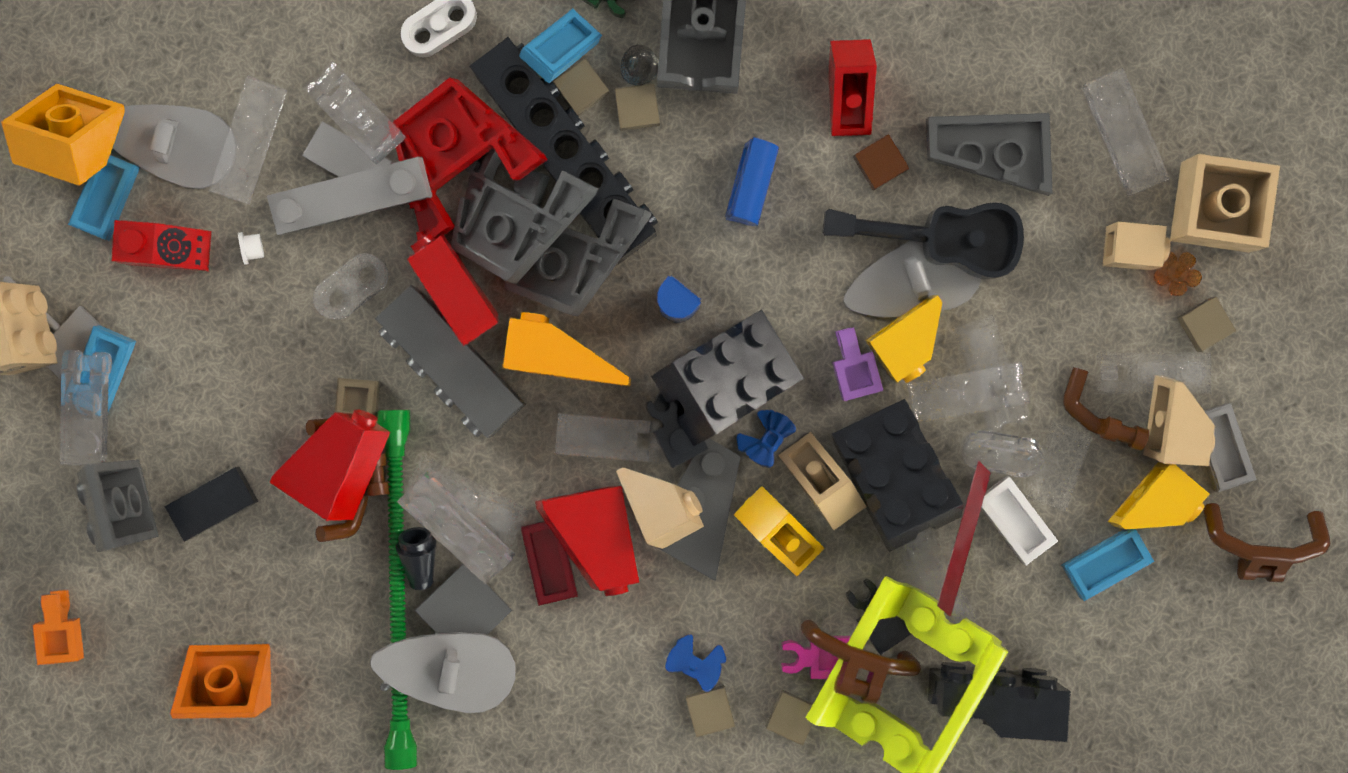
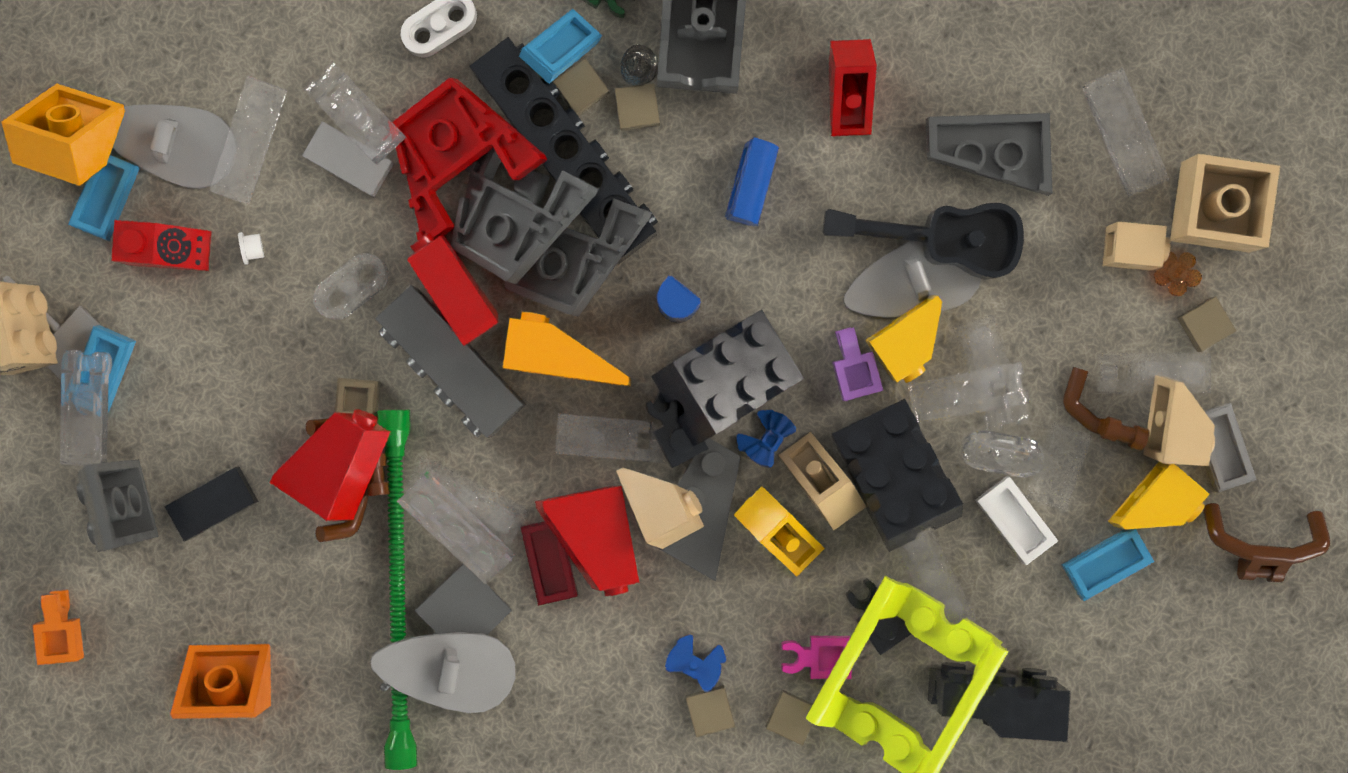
(349, 196): light grey plate -> none
(417, 555): black cone -> none
(856, 658): reddish brown piece -> none
(881, 162): reddish brown tile -> none
(964, 539): dark red sticker -> none

